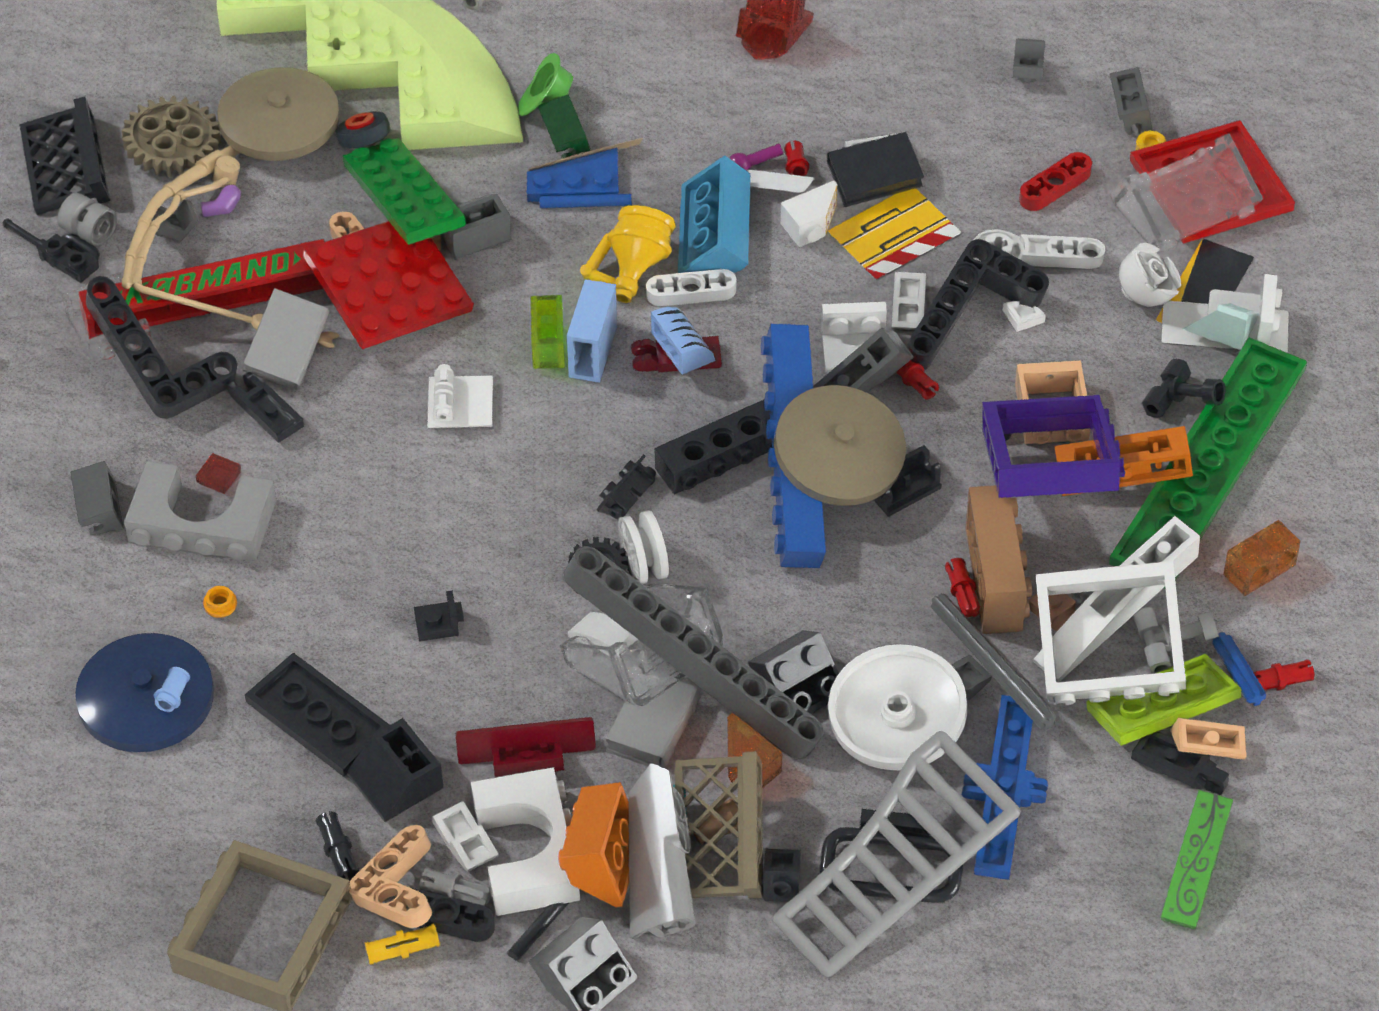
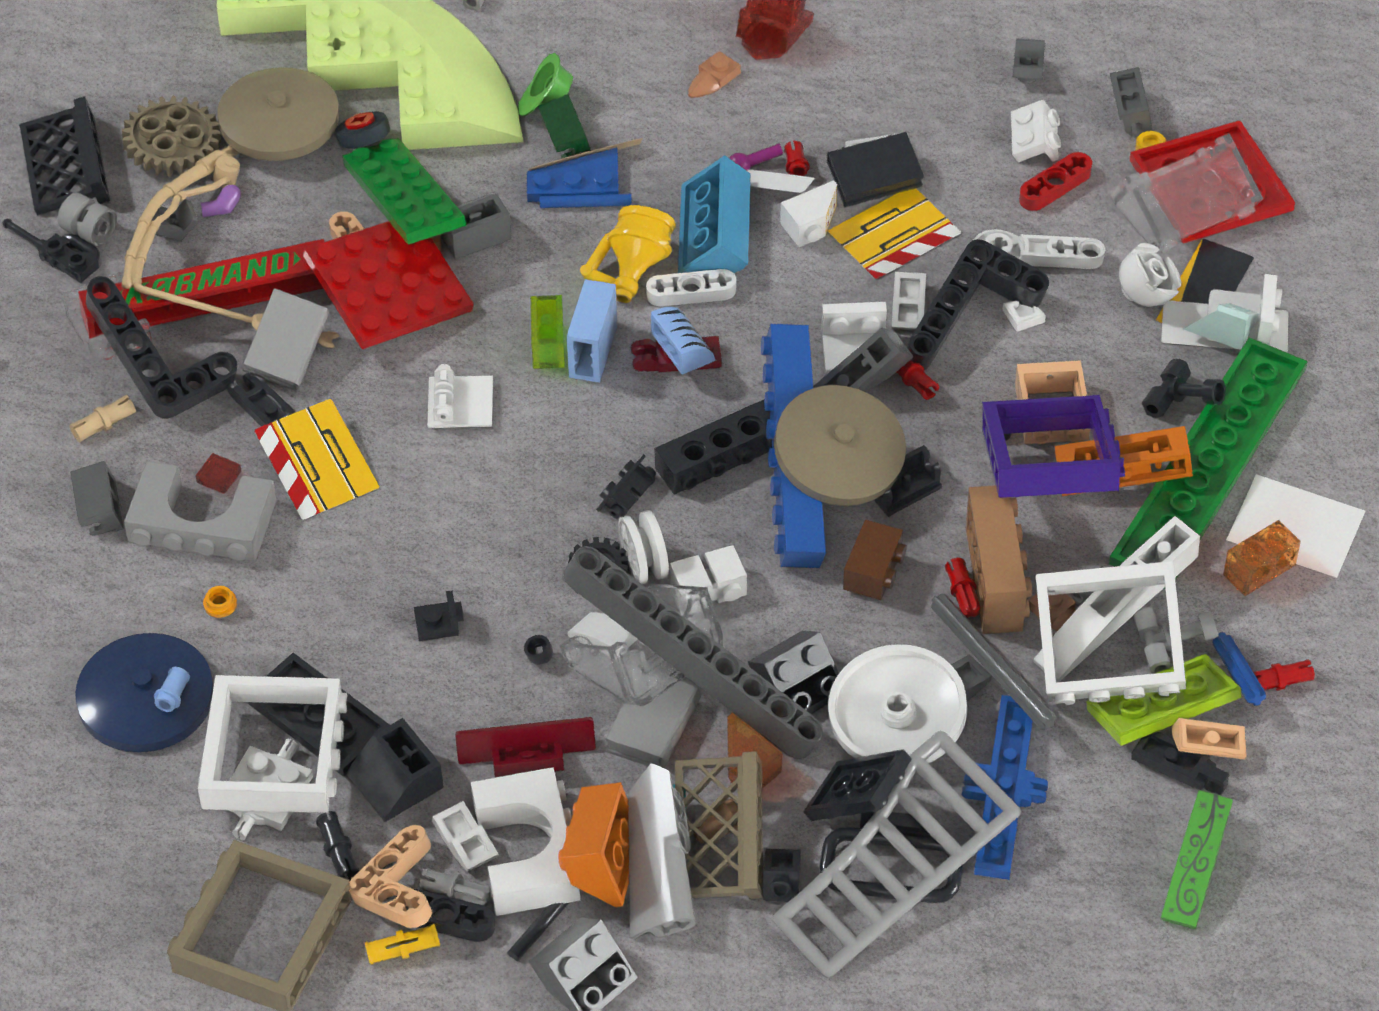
(102, 418): none -> tan pin
(267, 767): none -> white plate
(271, 795): none -> white window
(316, 459): none -> yellow sticker
(531, 651): none -> black hinge
(714, 75): none -> nougat plate
(723, 578): none -> white piece
(858, 785): none -> black plate
(873, 560): none -> reddish brown brick
(1035, 131): none -> white bracket
(1318, 522): none -> white sticker

